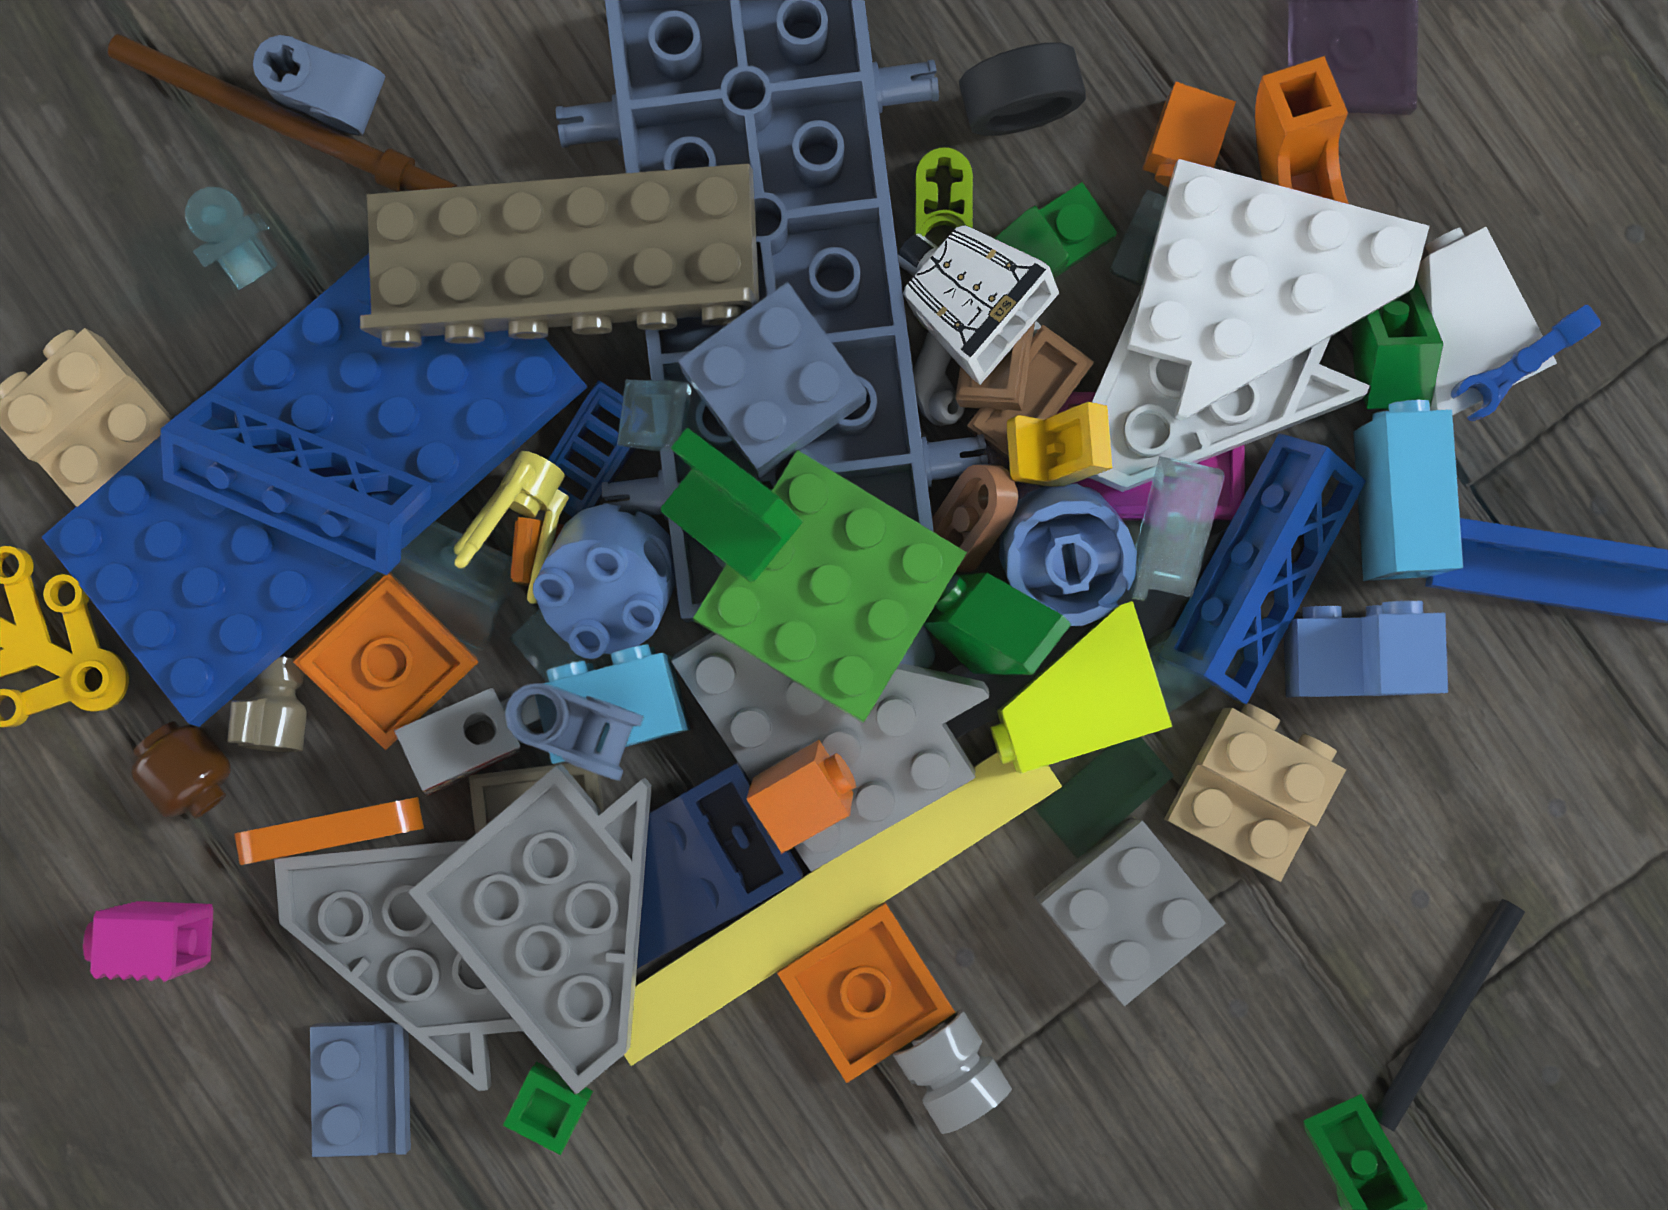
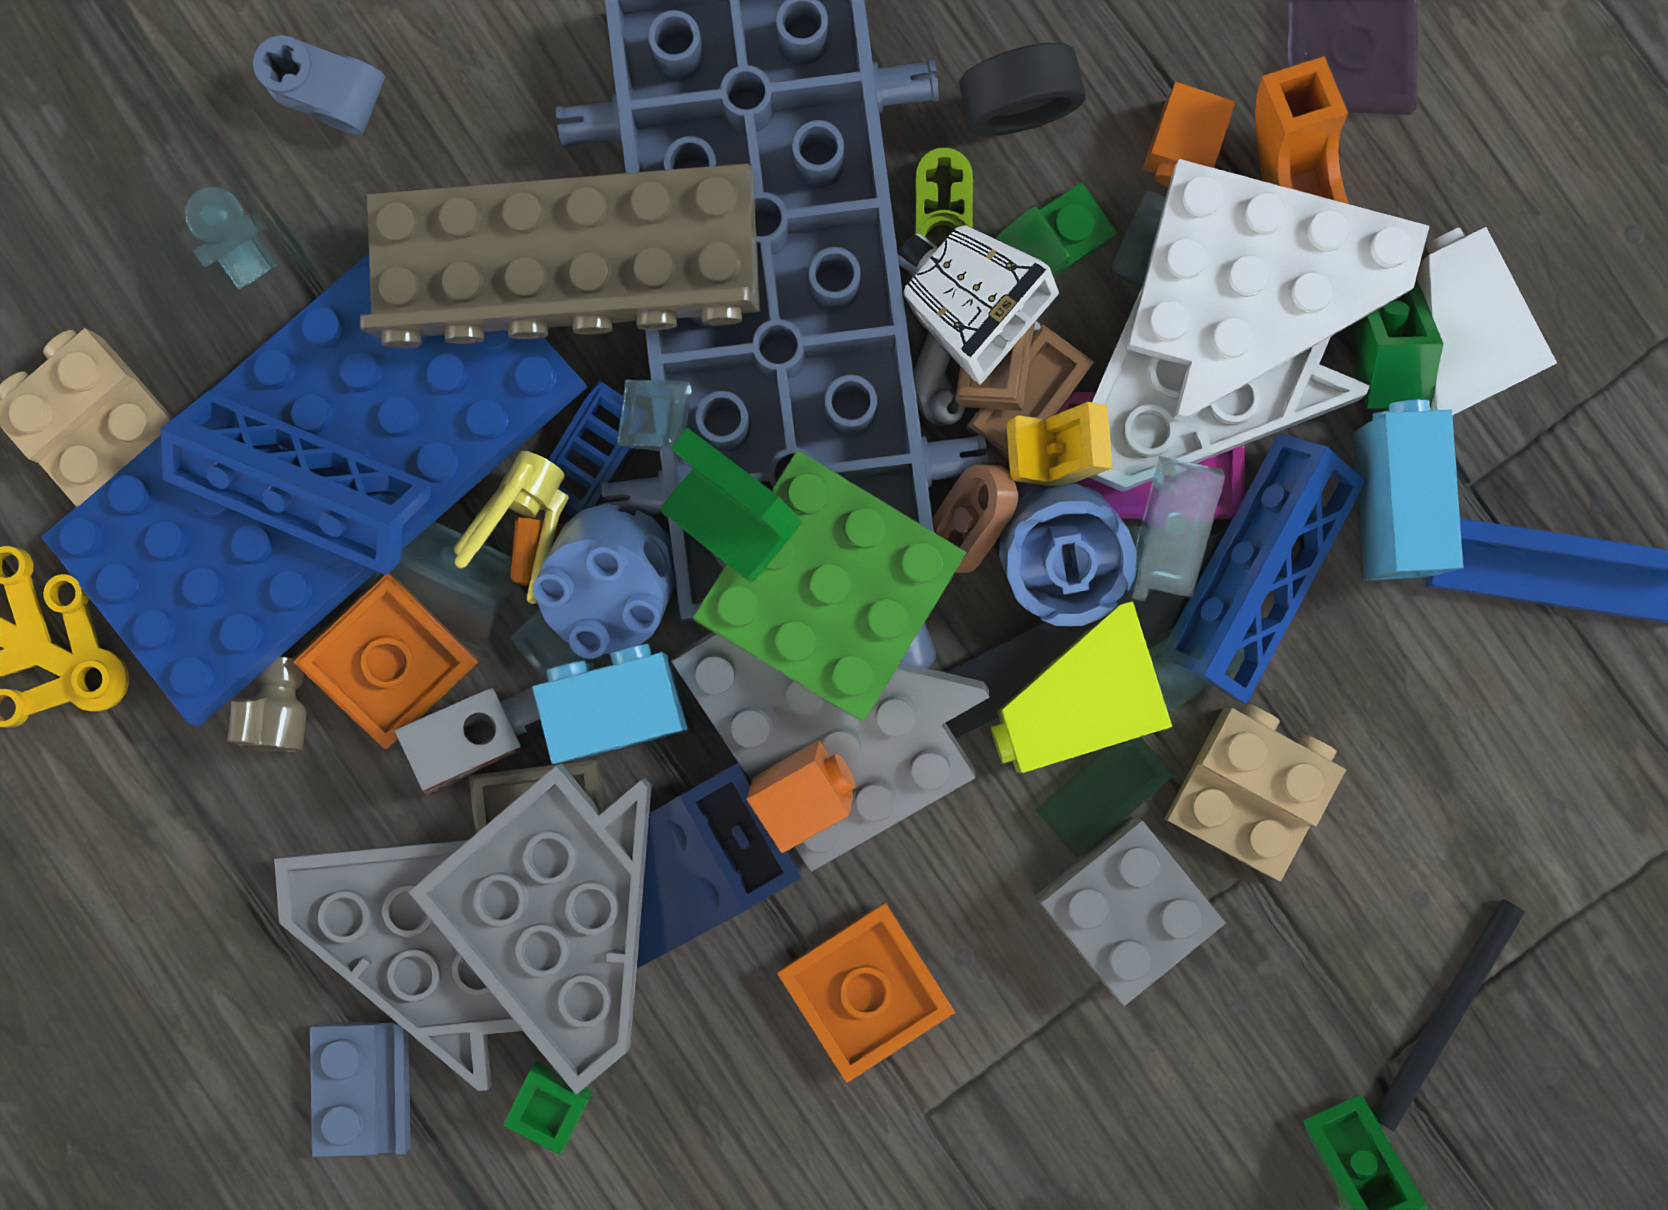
(149, 940): dark pink brick -> none
(181, 770): reddish brown head -> none
(328, 831): orange beam -> none
(390, 167): reddish brown bar -> none
(577, 728): sand blue piece -> none
(773, 380): sand blue brick -> none
(828, 902): light yellow tile -> none
(956, 1078): light grey wheel -> none
(994, 625): green slope -> none
(1375, 655): medium blue brick -> none
(1497, 382): blue piece -> none

